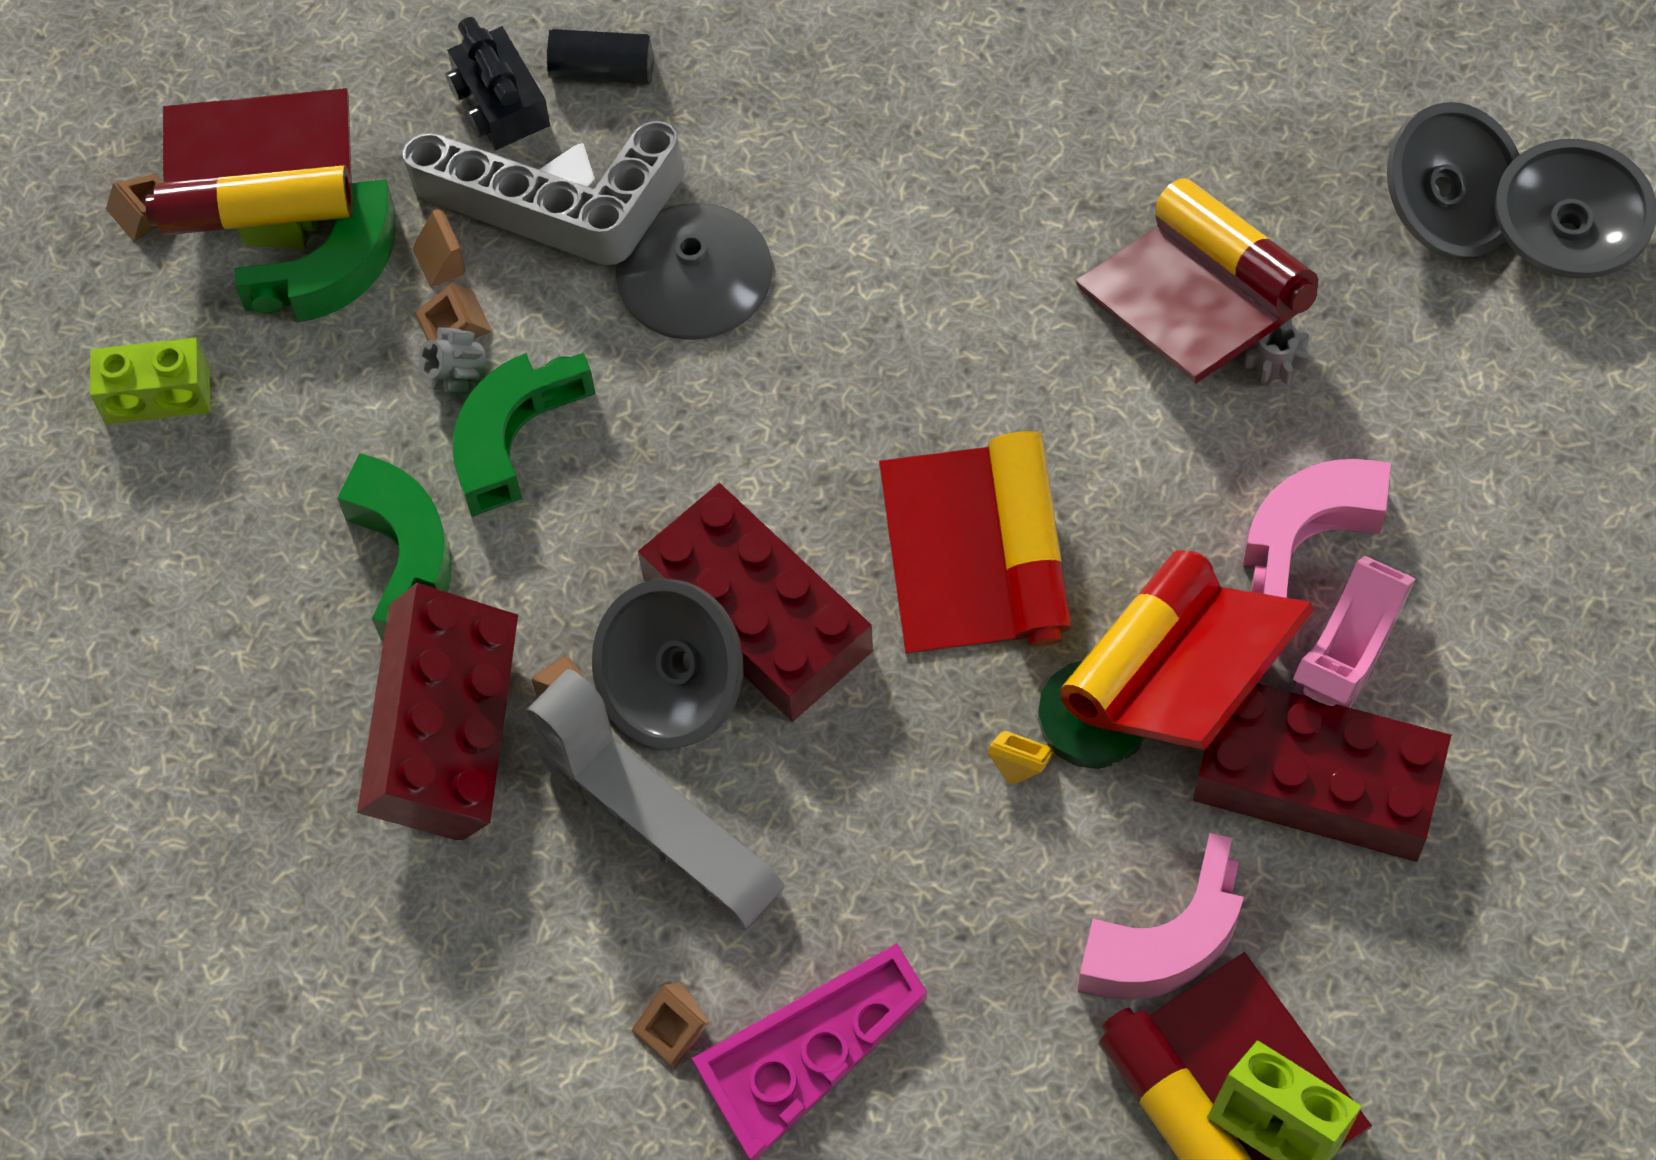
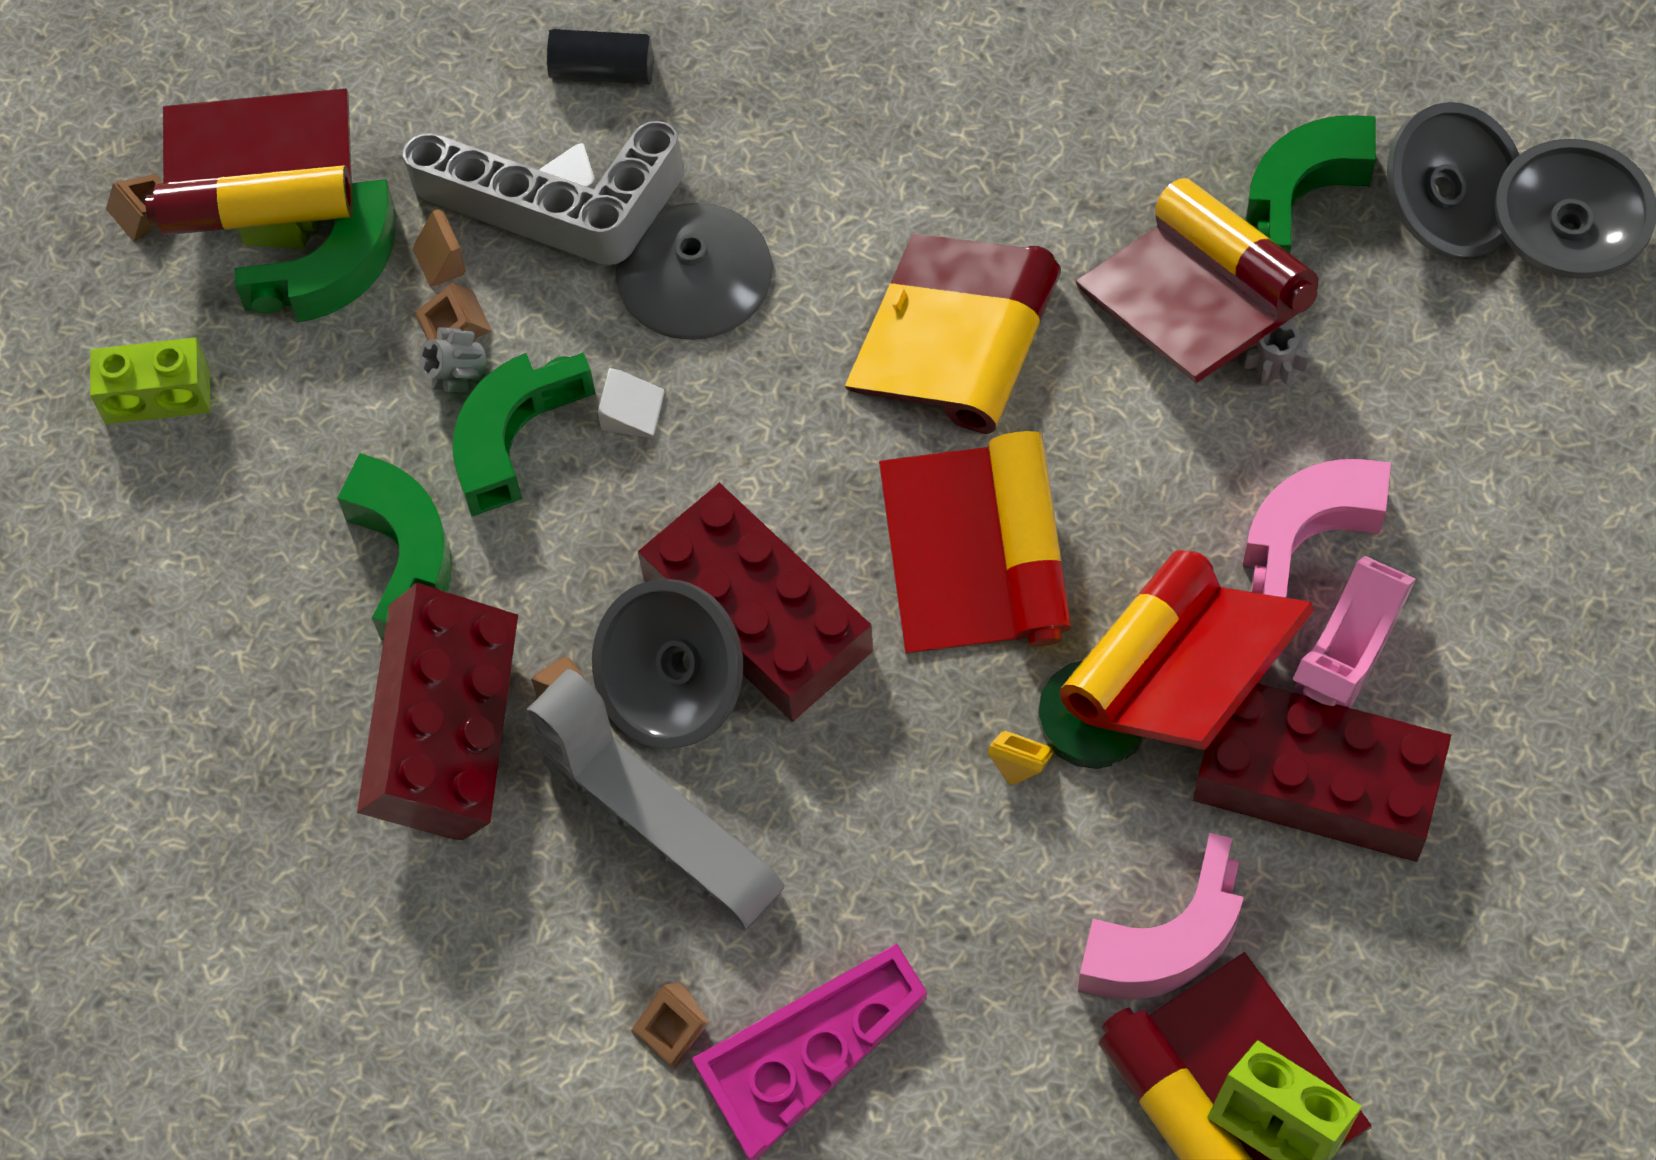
(496, 85): black brick -> none
(629, 405): none -> white slope
(956, 327): none -> yellow door
(1308, 158): none -> green arch

